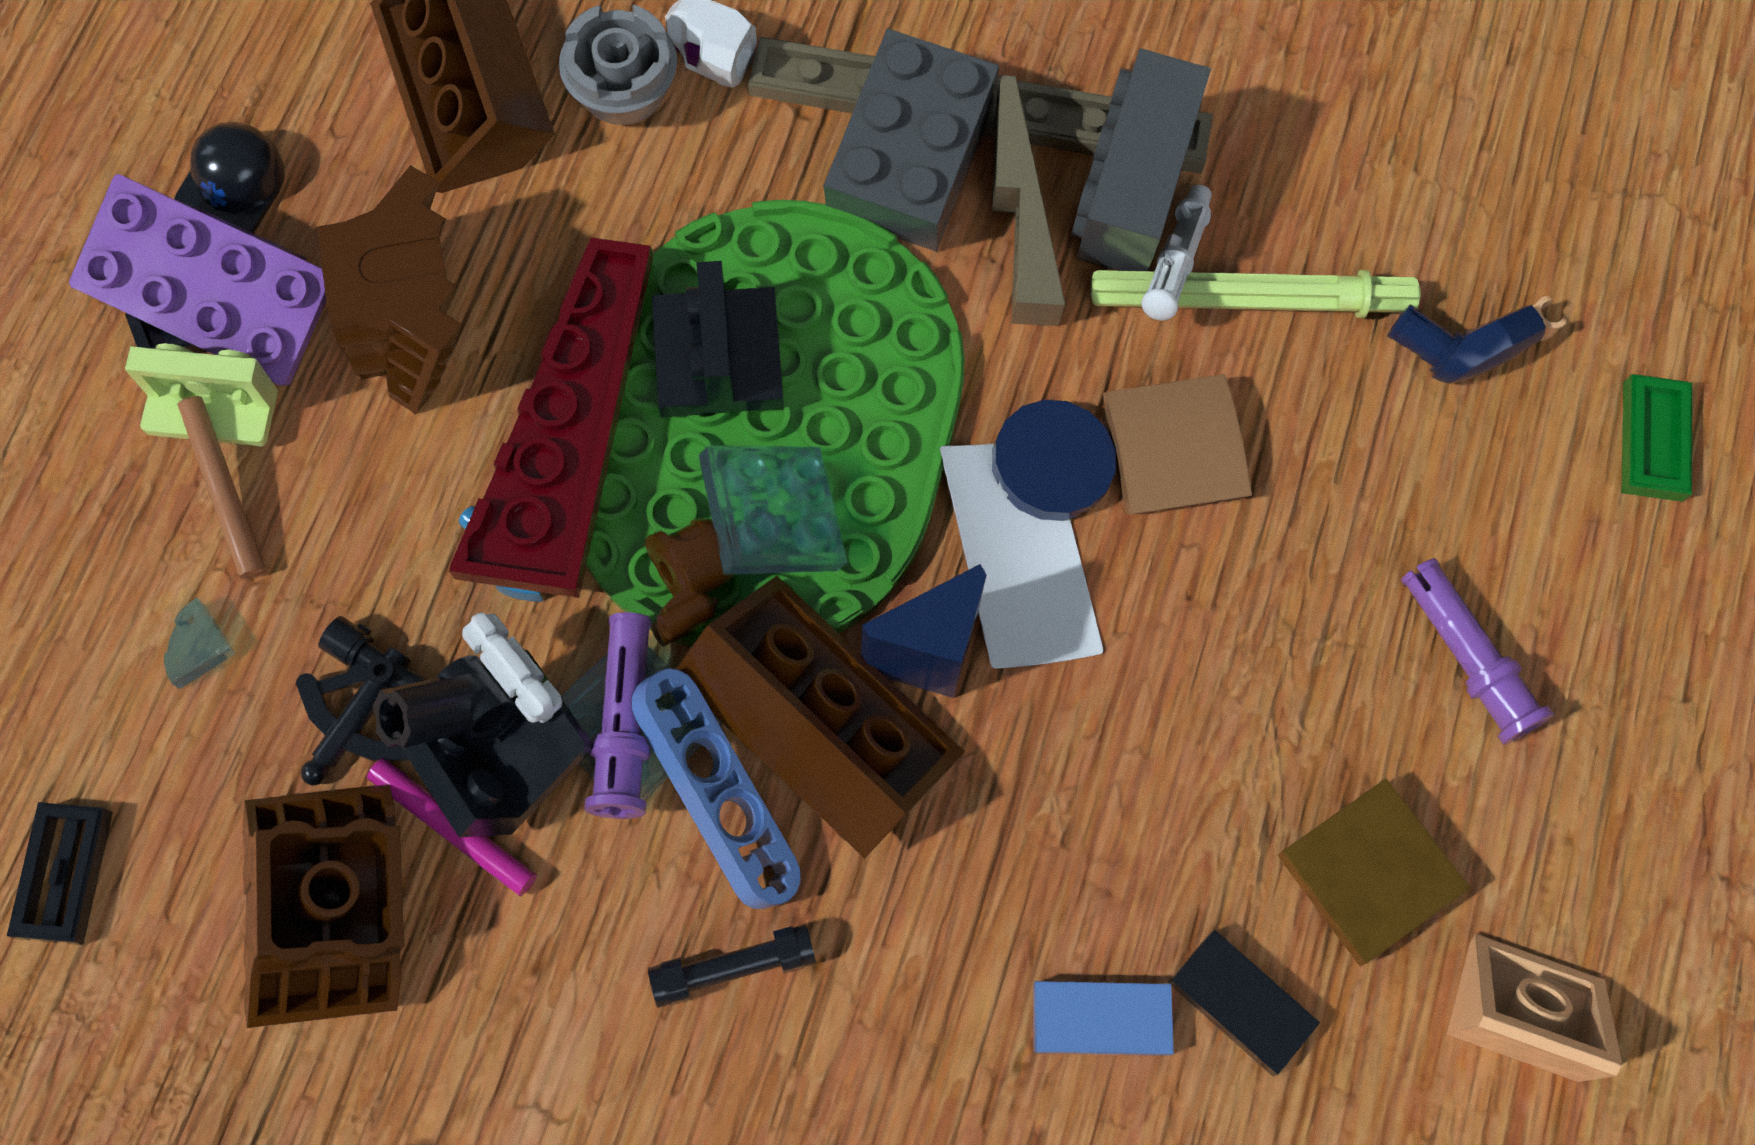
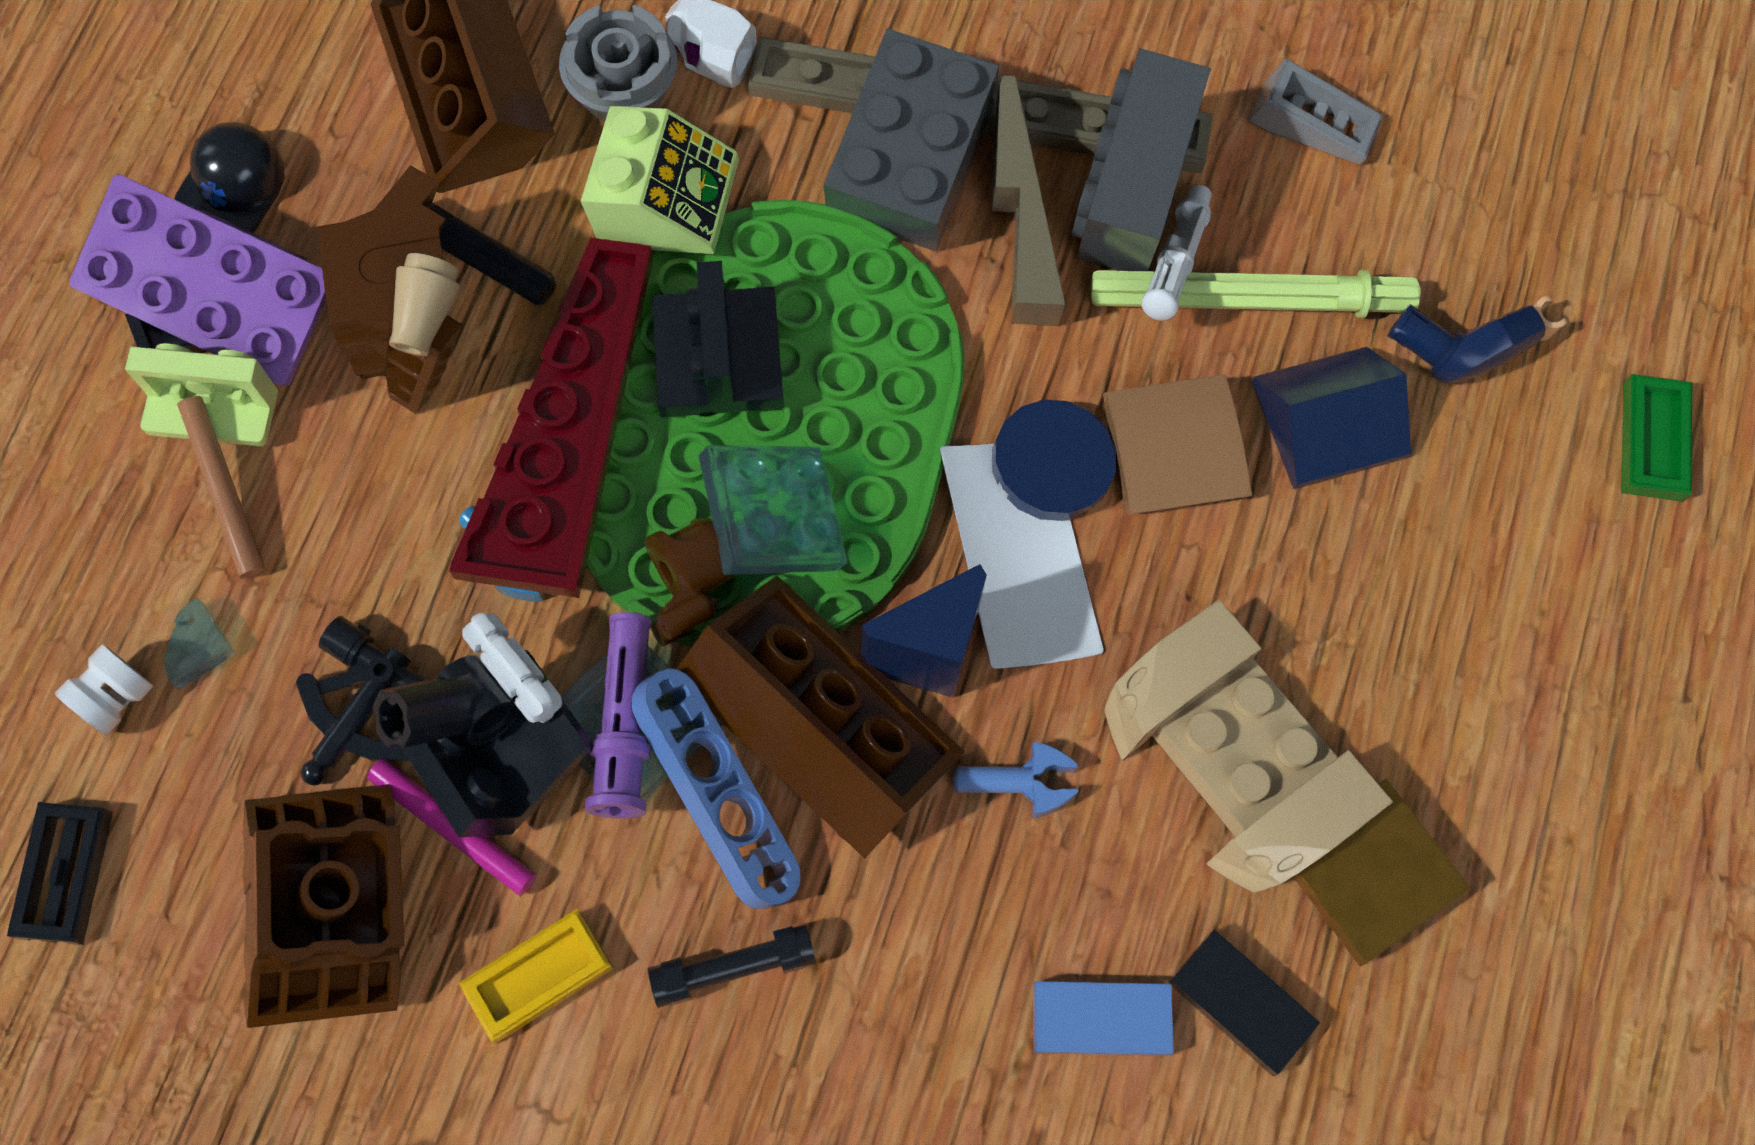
(93, 701): none -> white wheel
(421, 301): none -> tan cone
(495, 259): none -> black axle
(535, 976): none -> yellow tile
(658, 182): none -> yellowish green slope
(1021, 779): none -> medium blue bar
(1242, 750): none -> tan piece
(1292, 122): none -> light grey slope
(1336, 415): none -> dark blue slope
(1490, 675): medium lavender pin -> none
(1535, 1012): light nougat slope -> none

